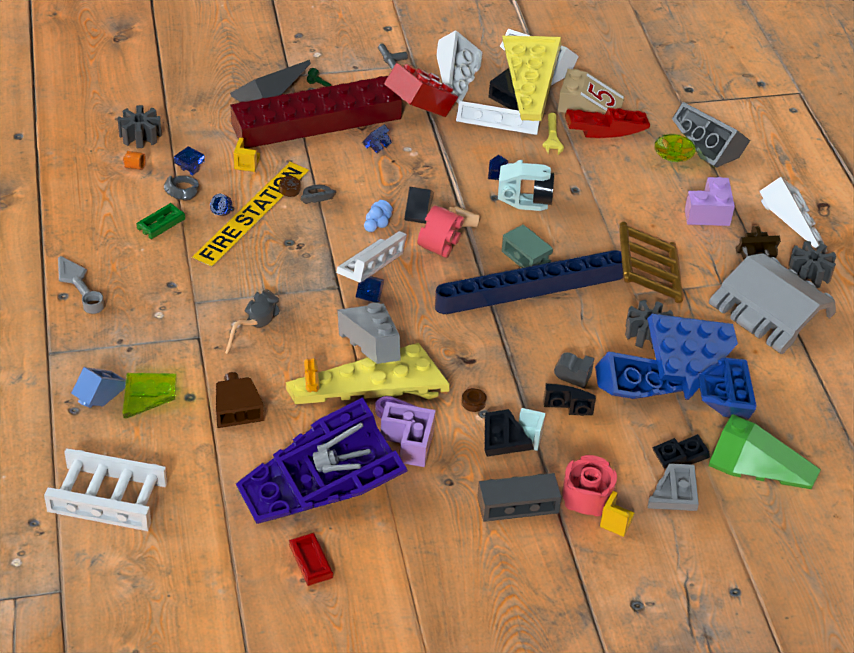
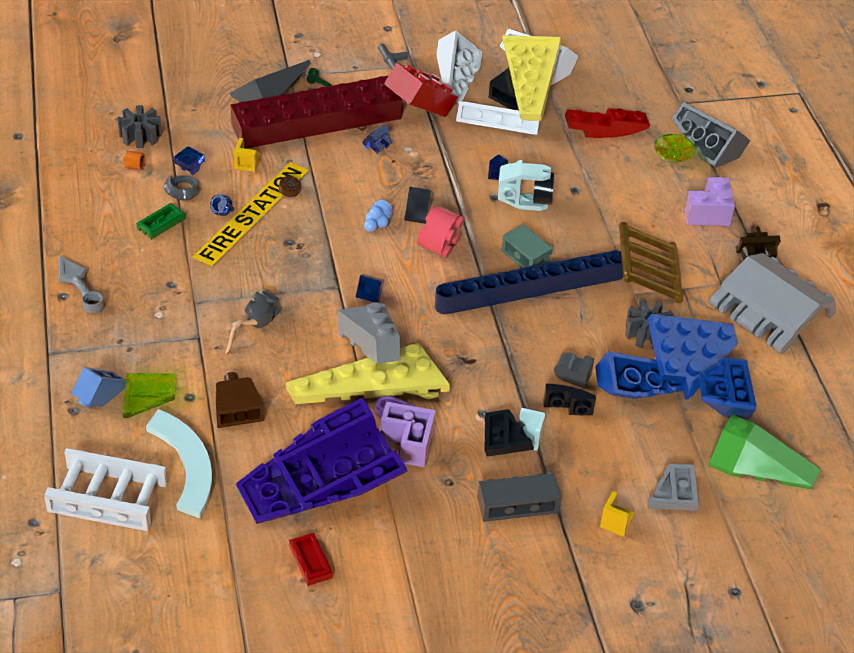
(193, 456): none -> light aqua tile
(311, 375): light orange piece -> none
(317, 197): dark grey piece -> none
(326, 459): light grey plant -> none
(373, 258): white fence -> none
(471, 219): light nougat cone -> none
(474, 400): reddish brown tile -> none
(552, 141): light yellow piece -> none
(587, 93): tan slope -> none
(588, 485): coral brick -> none
(684, 452): black slope -> none
(790, 206): white wedge -> none
(813, 263): dark grey gear -> none

